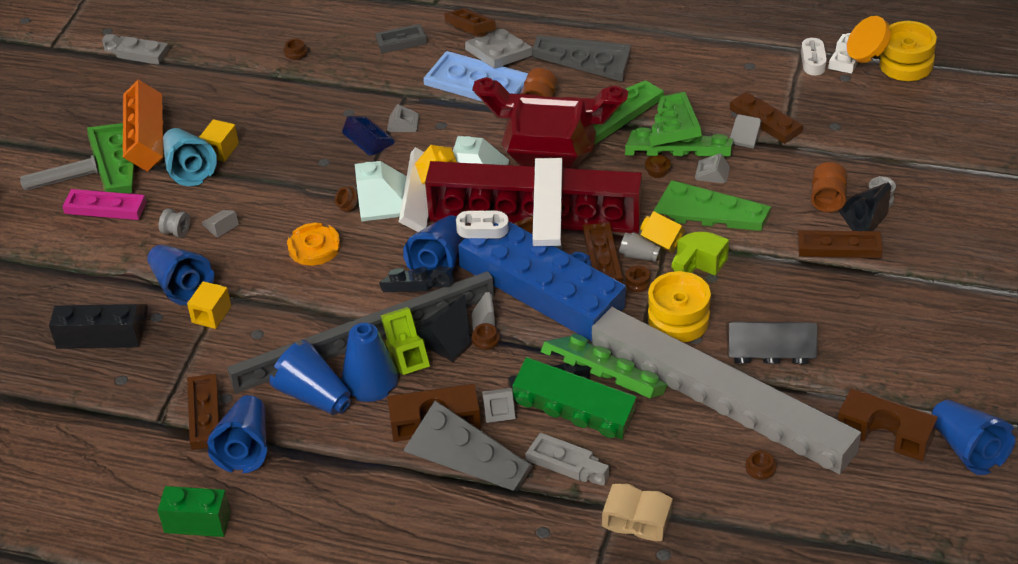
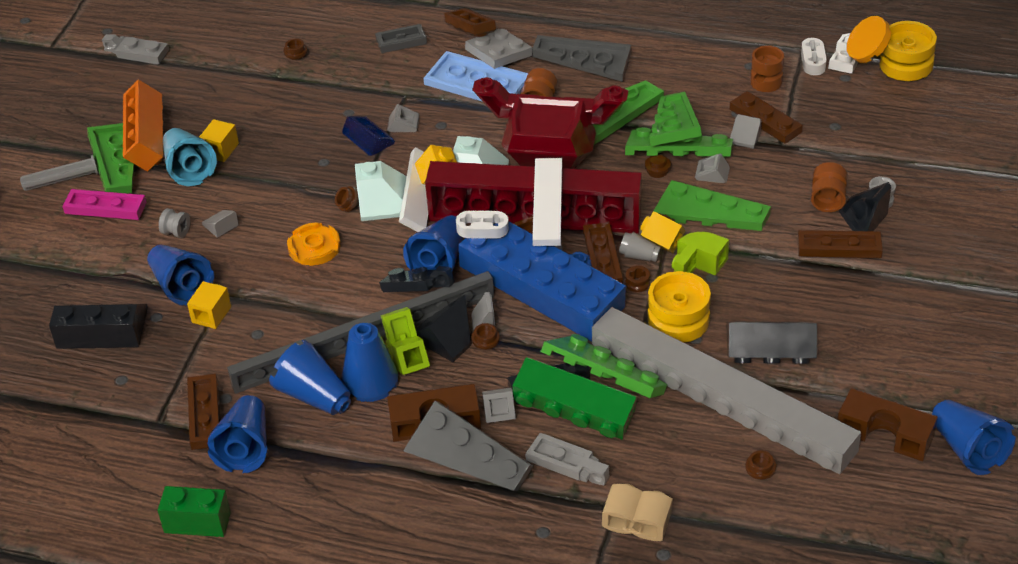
(767, 68): none -> dark orange wheel

